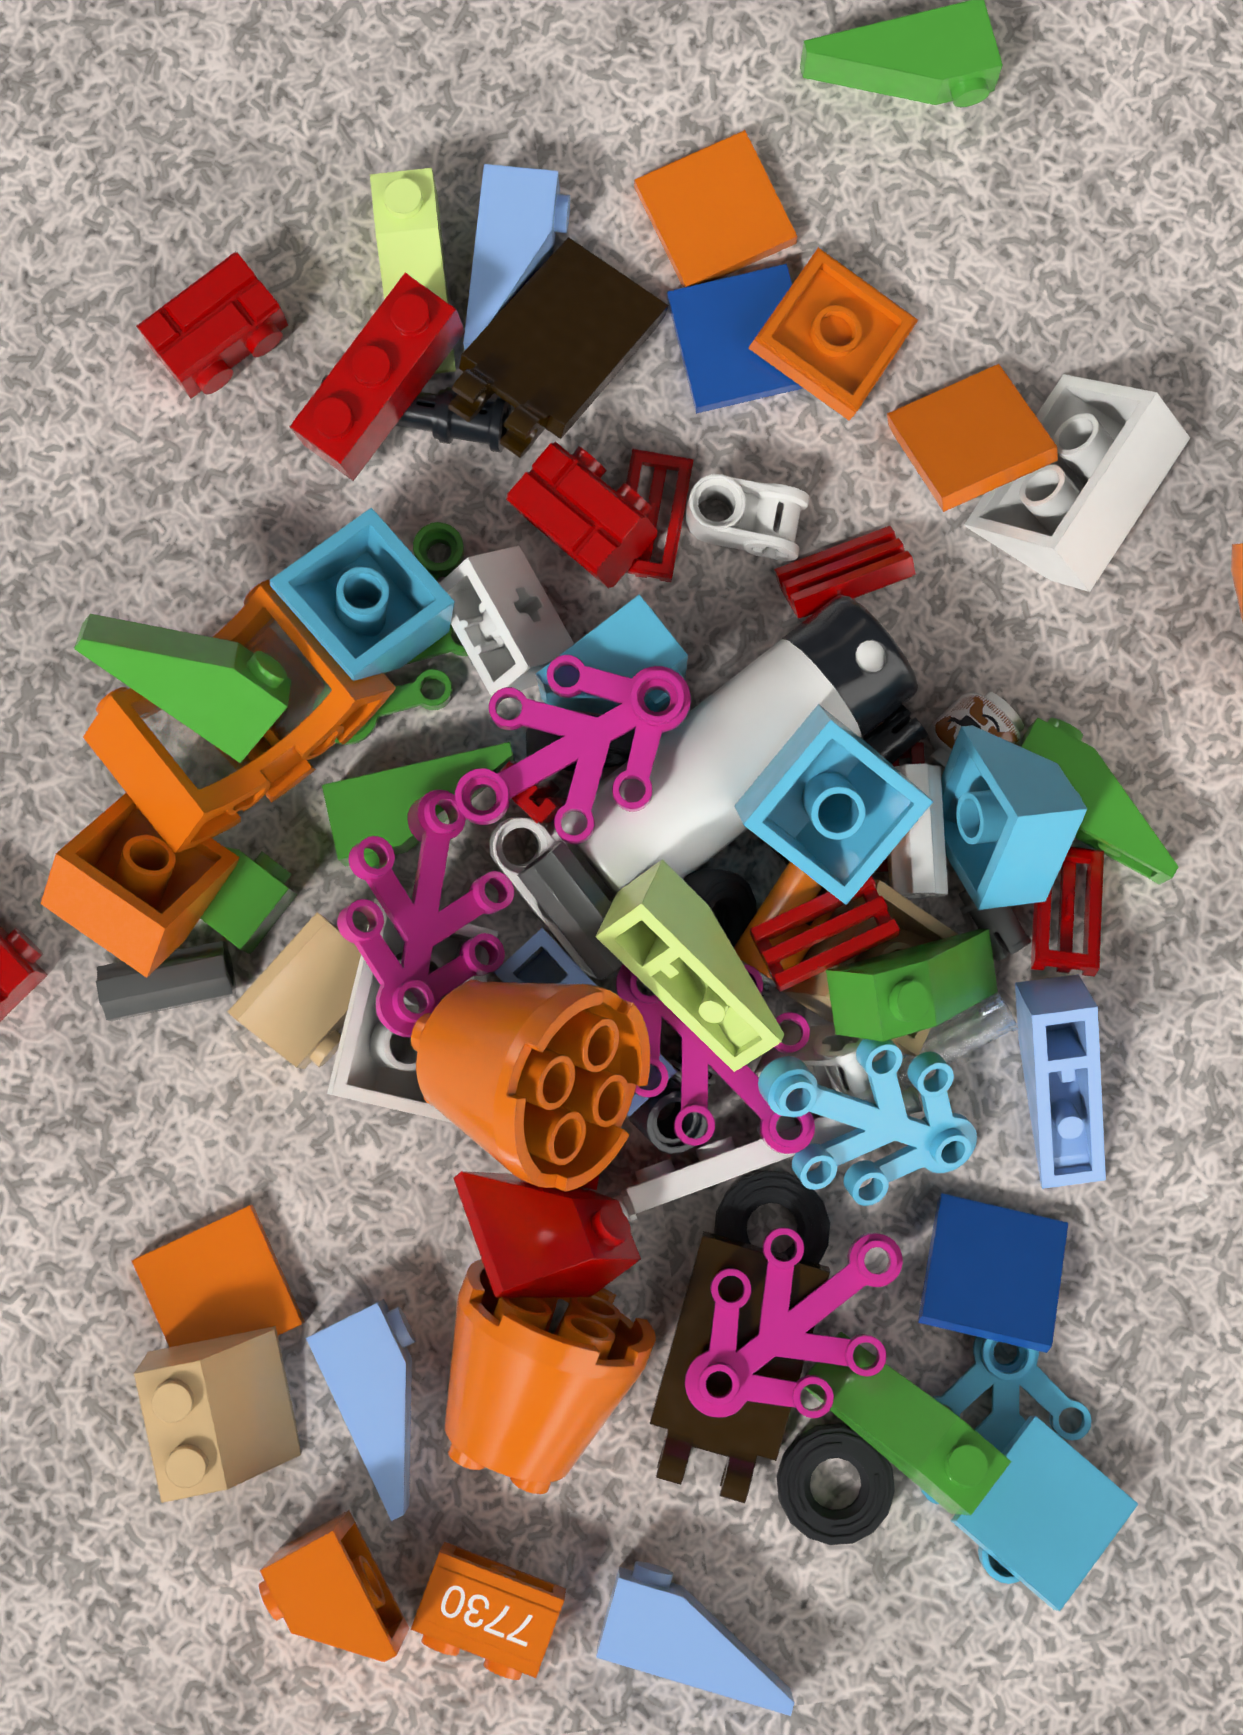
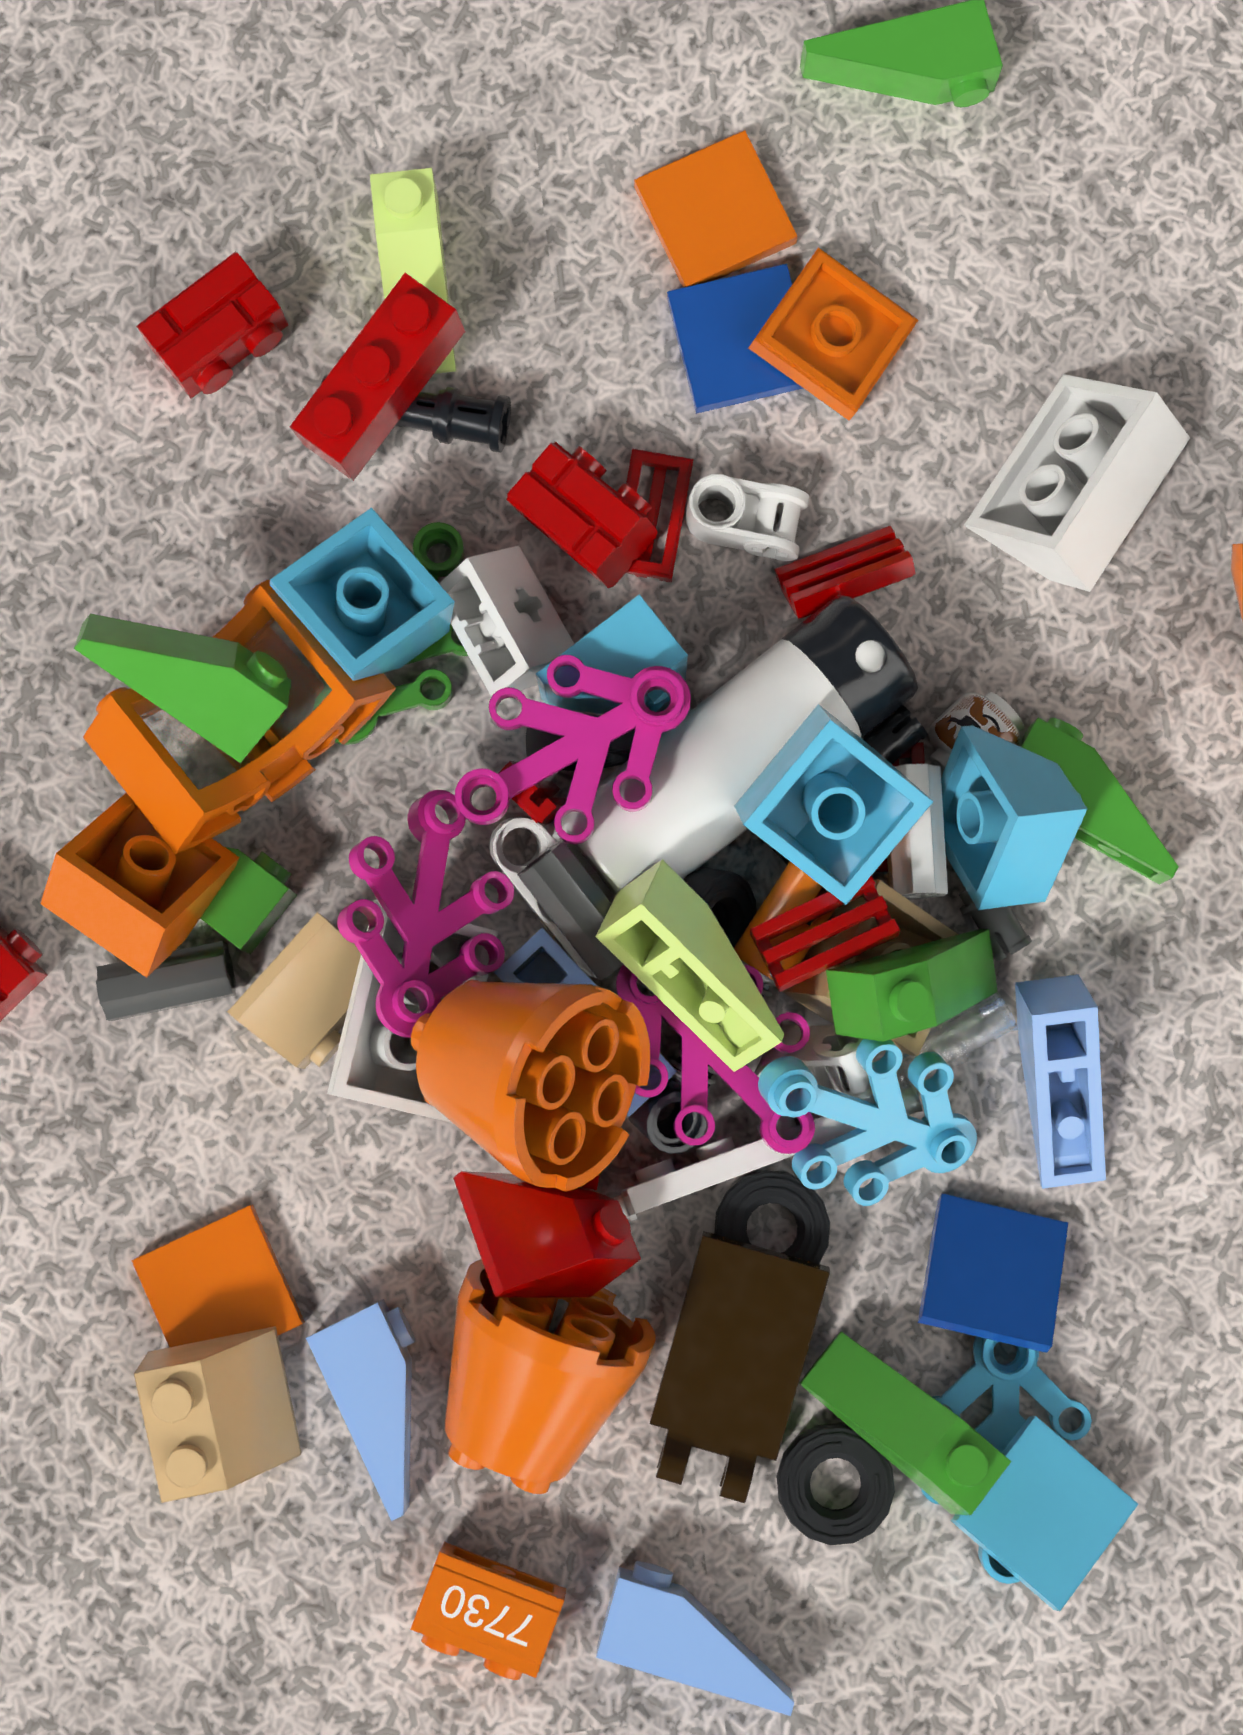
(334, 1591): orange slope -> none
(381, 800): bright green slope -> none
(513, 237): light blue slope -> none
(556, 345): dark brown tile -> none
(784, 1331): dark pink plant -> none
(972, 437): orange tile -> none
(1063, 957): red tile -> none

